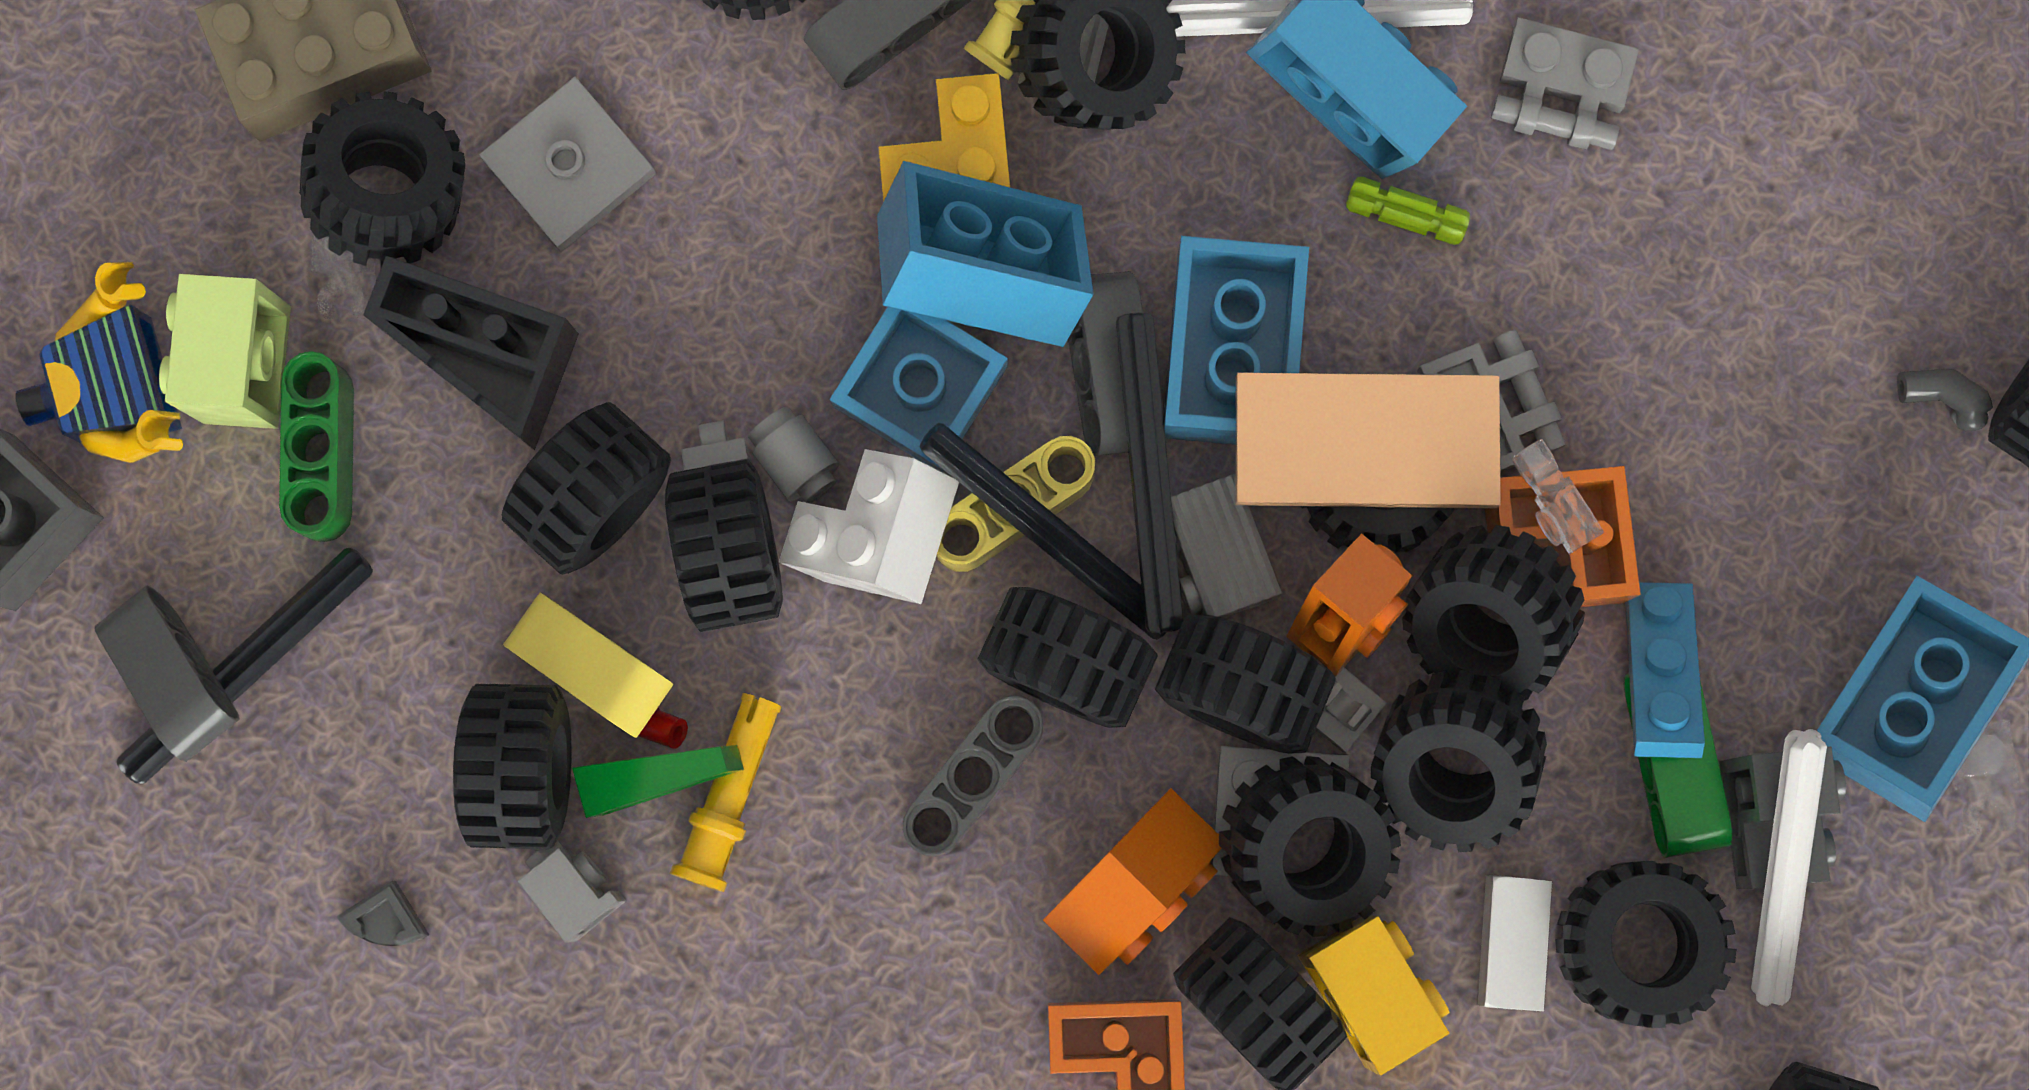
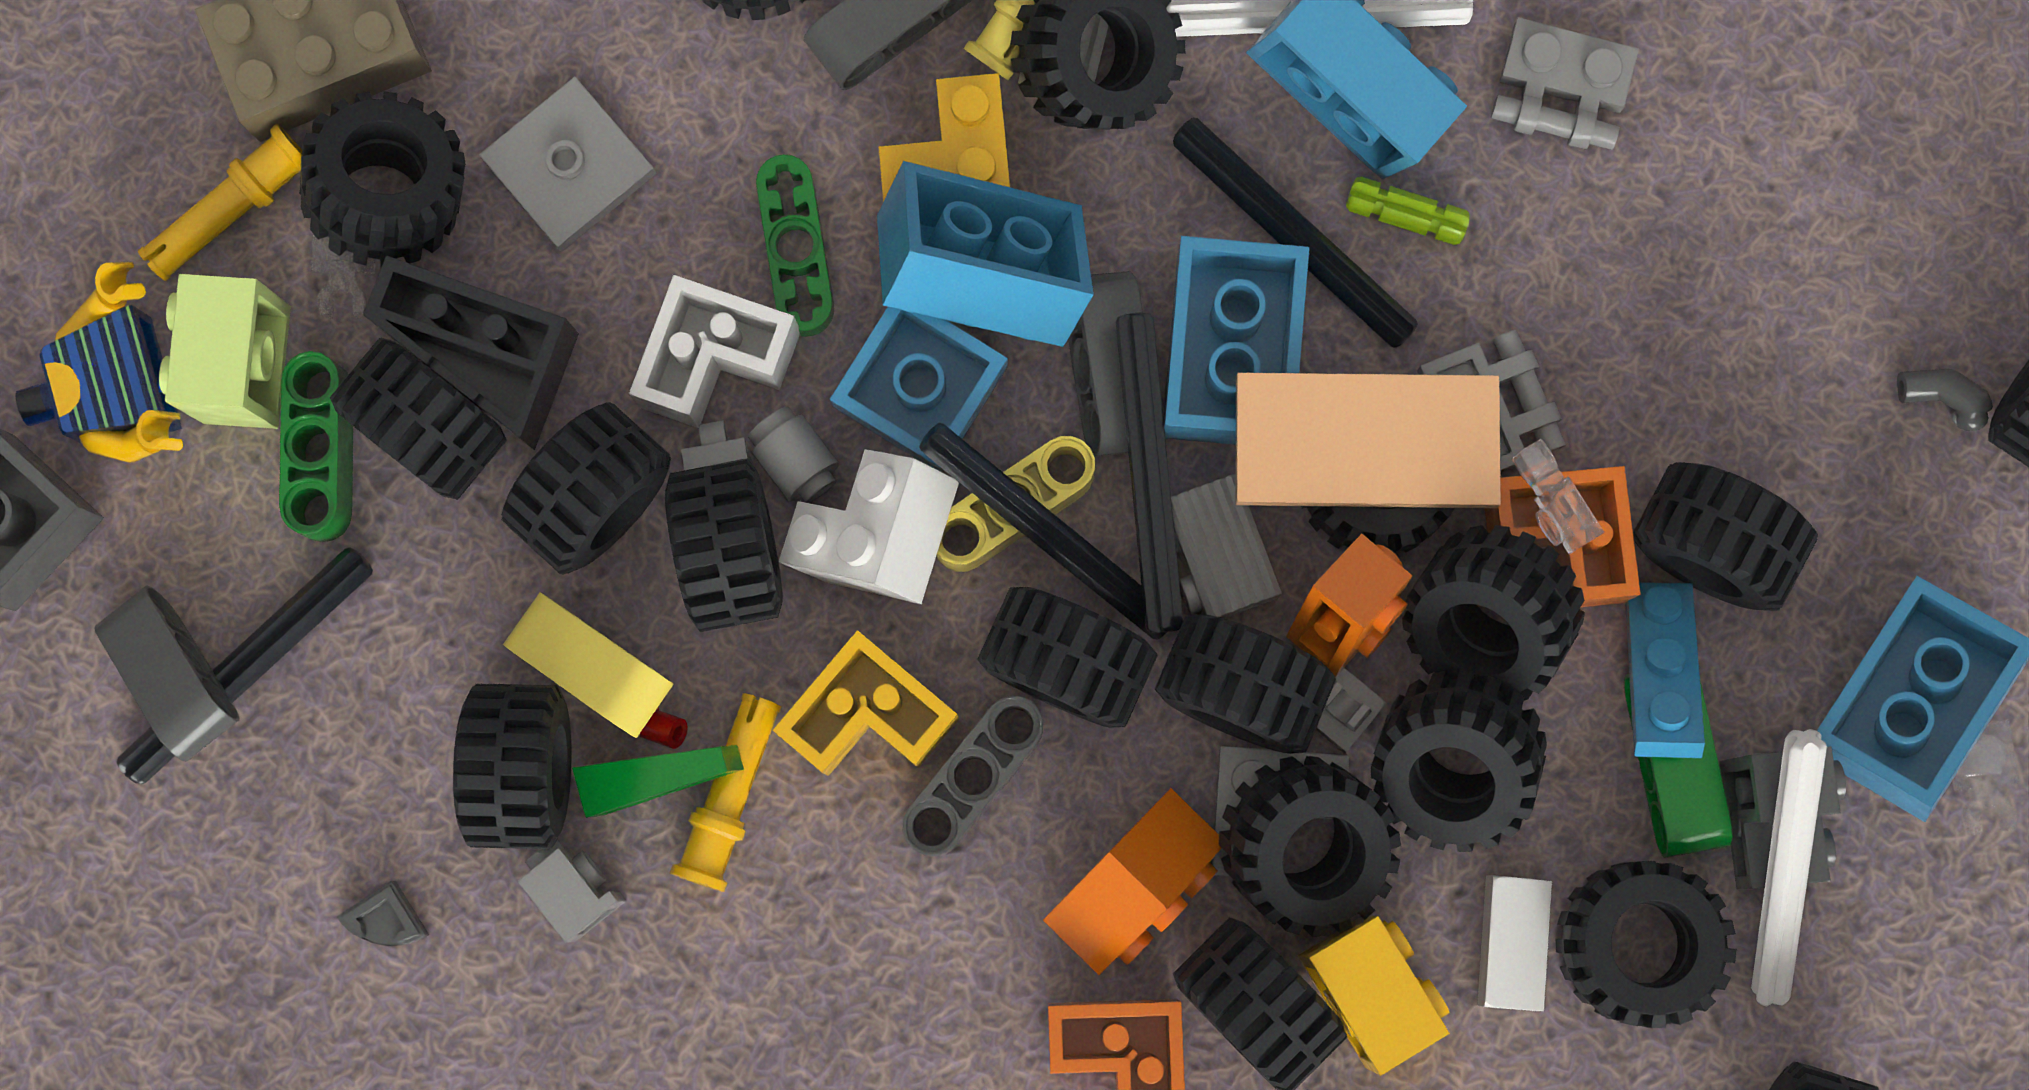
(248, 184): none -> yellow pin
(418, 418): none -> black tyre
(707, 333): none -> white brick
(771, 204): none -> green beam
(862, 692): none -> yellow brick
(1291, 228): none -> black axle
(1725, 536): none -> black tyre

